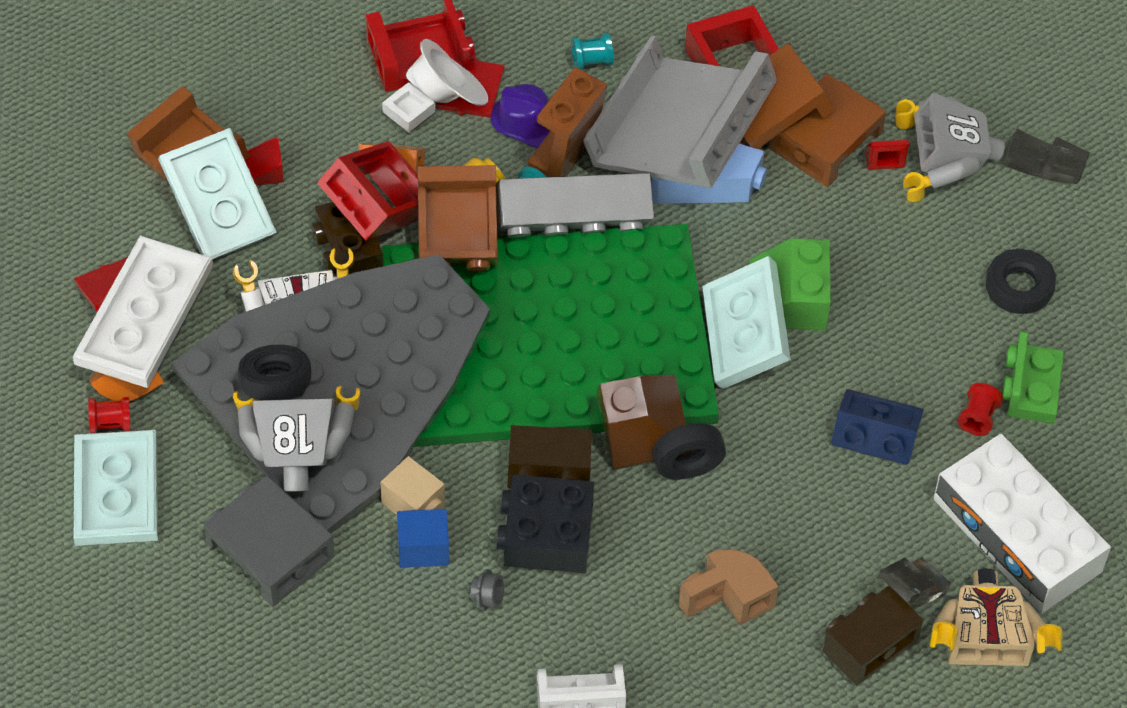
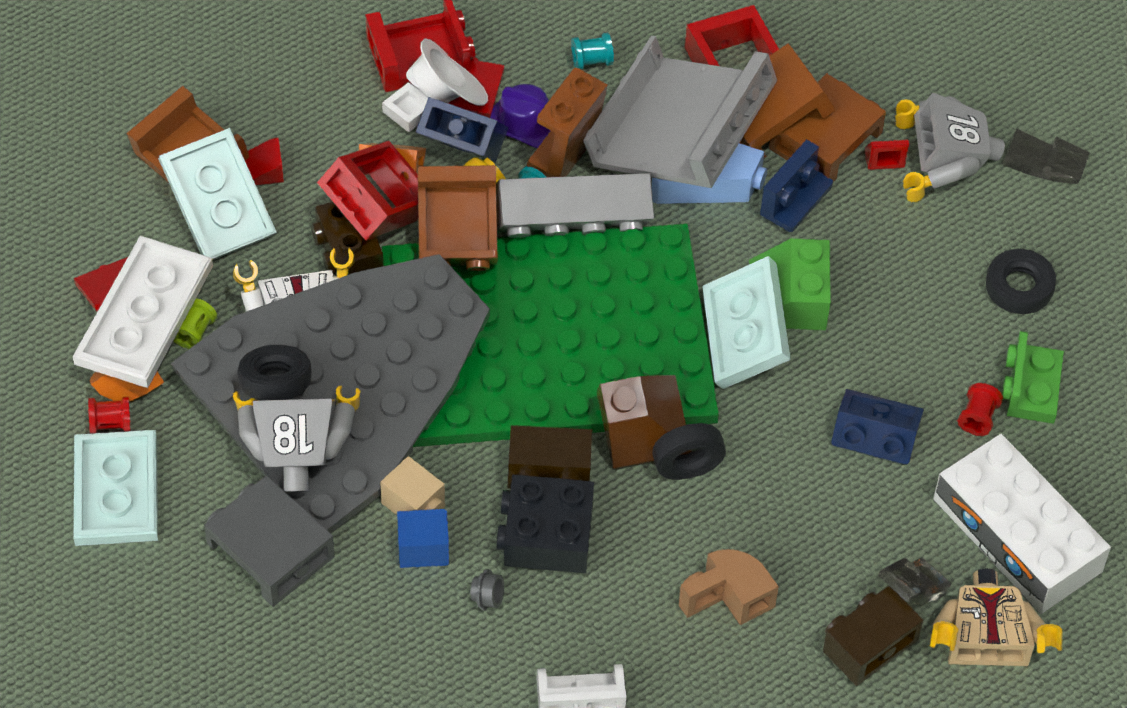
(195, 324): none -> lime bush
(462, 129): none -> dark blue brick
(795, 188): none -> dark blue bracket

